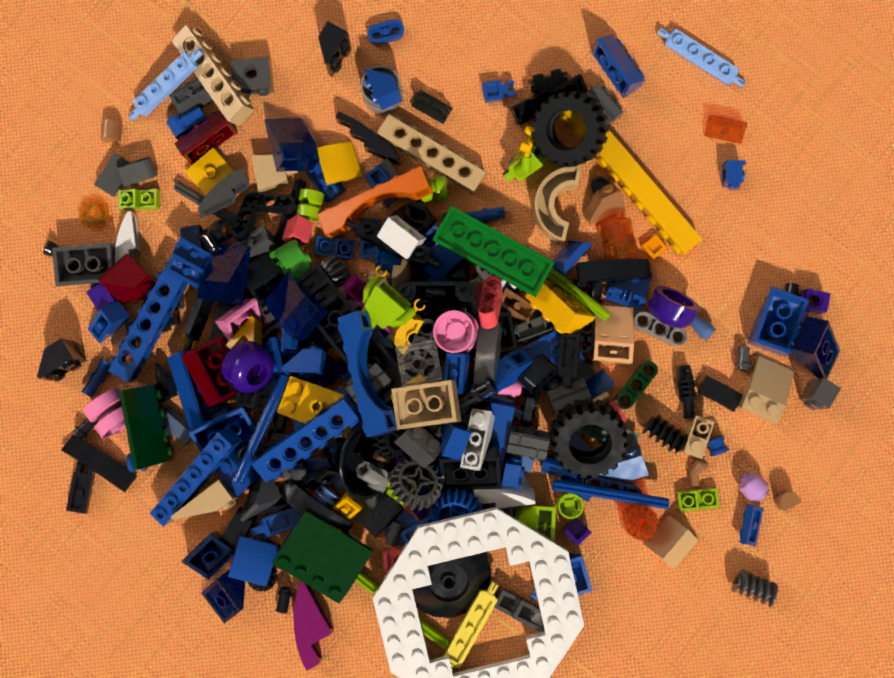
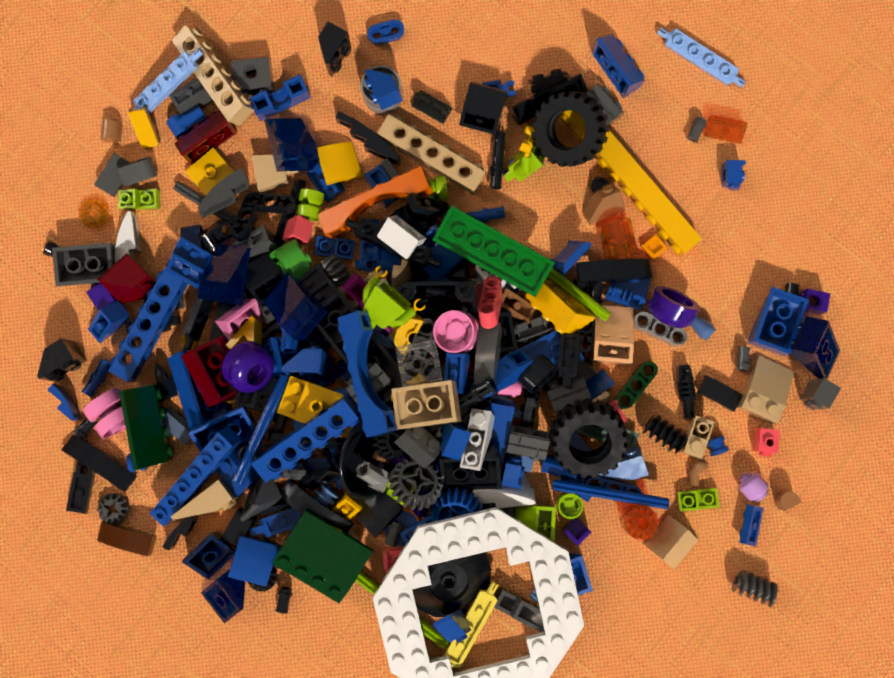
(67, 406): none -> blue slope
(120, 504): none -> dark grey gear
(127, 539): none -> reddish brown slope
(144, 128): none -> yellow slope
(183, 528): none -> black slope
(289, 95): none -> blue arch
(309, 625): magenta slope -> none
(365, 264): none -> blue pin
(427, 204): none -> black hinge
(453, 626): none -> blue slope
(483, 108): none -> black slope
(497, 161): none -> black pin
(543, 208): tan brick -> none
(696, 129): none -> dark grey pin
(766, 441): none -> coral brick

